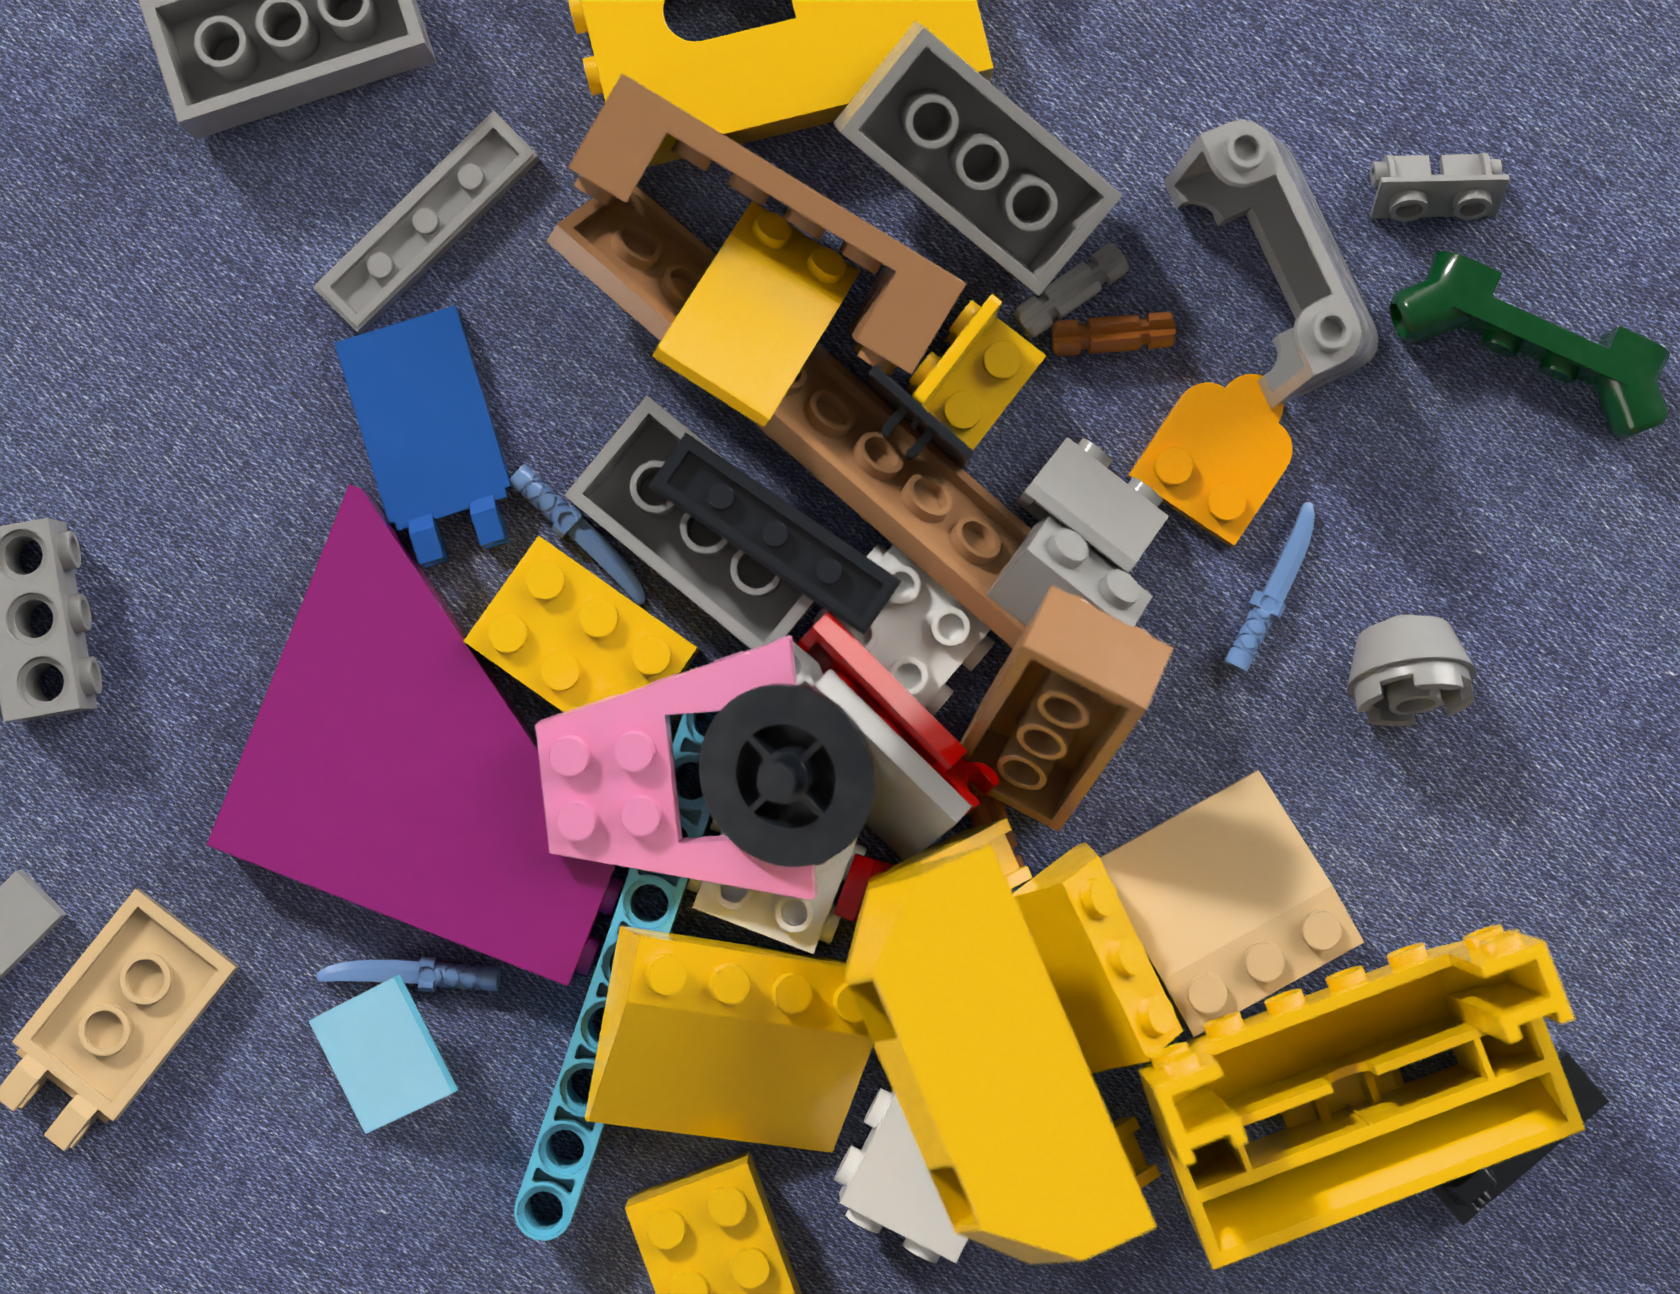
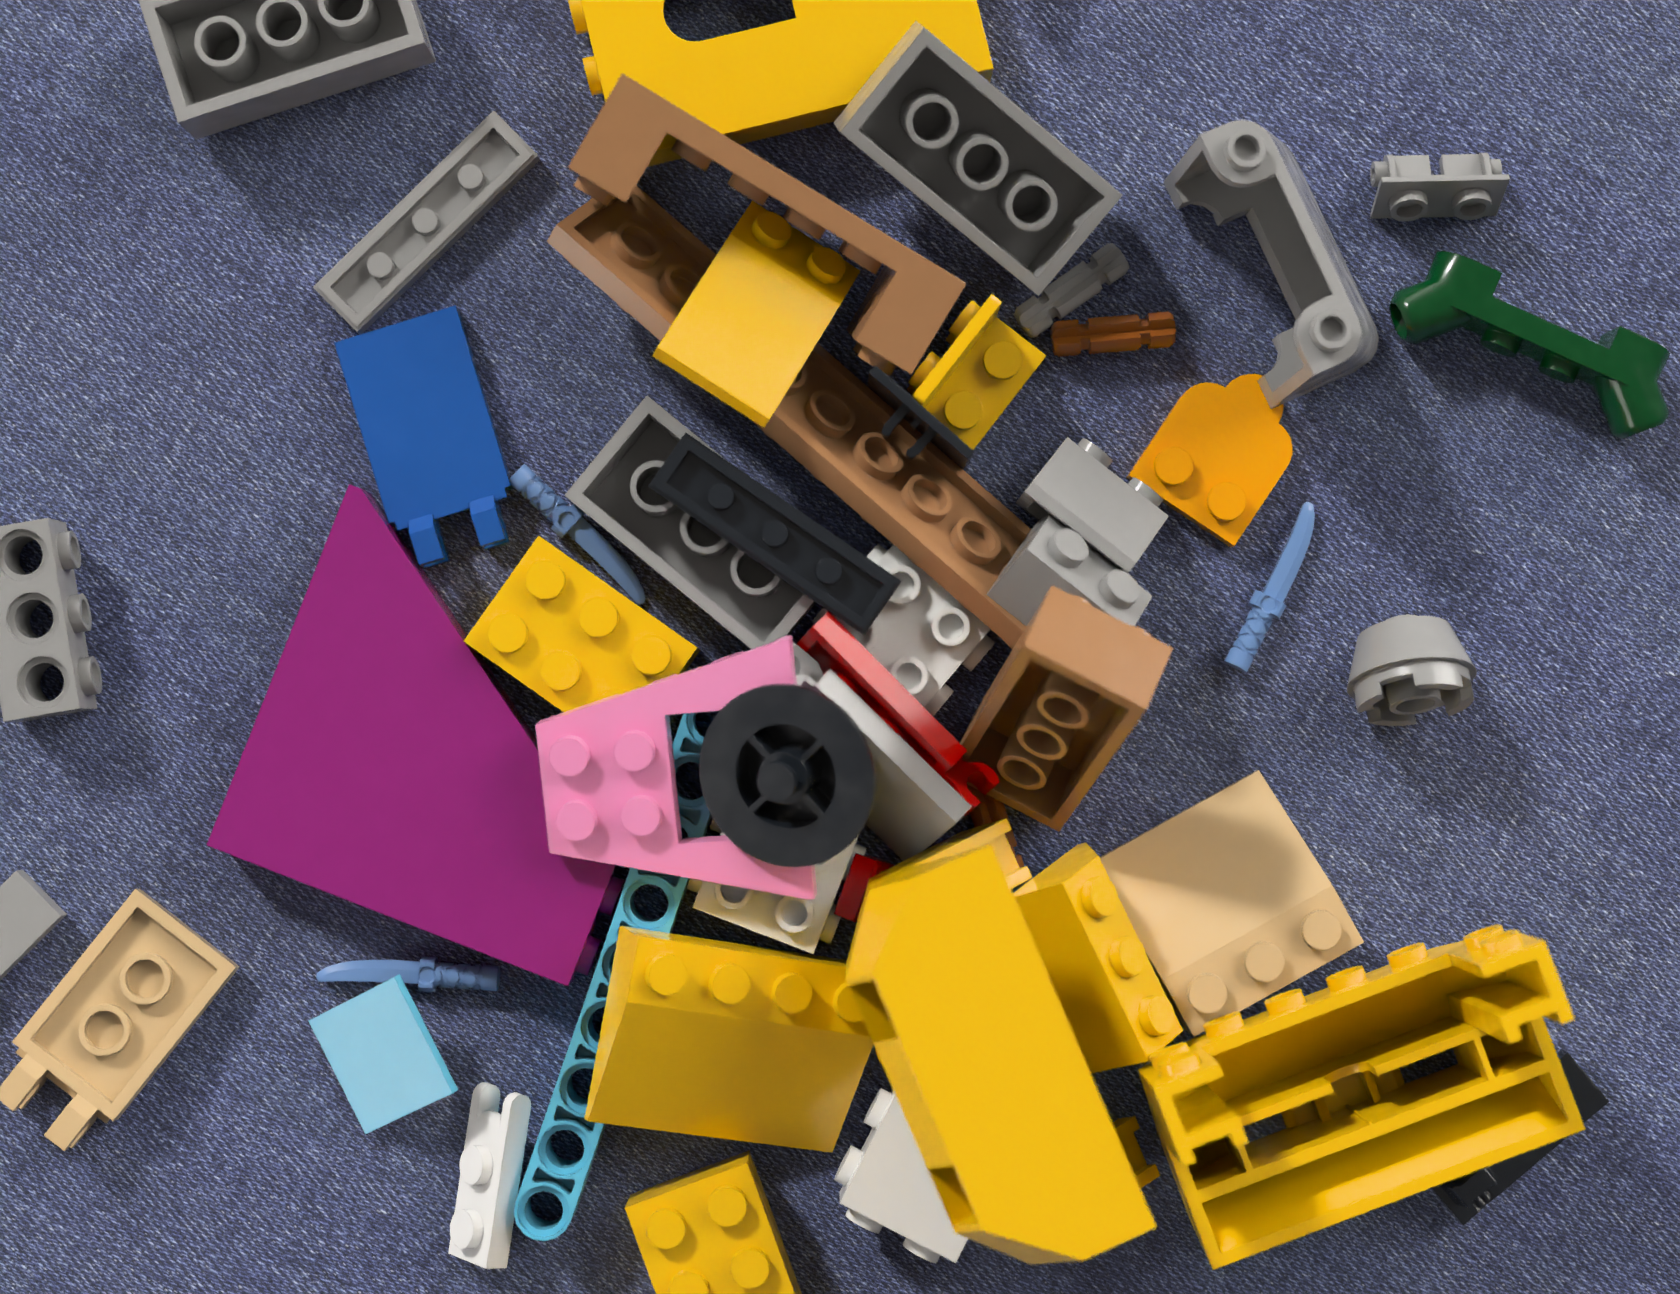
(489, 1177): none -> white hinge

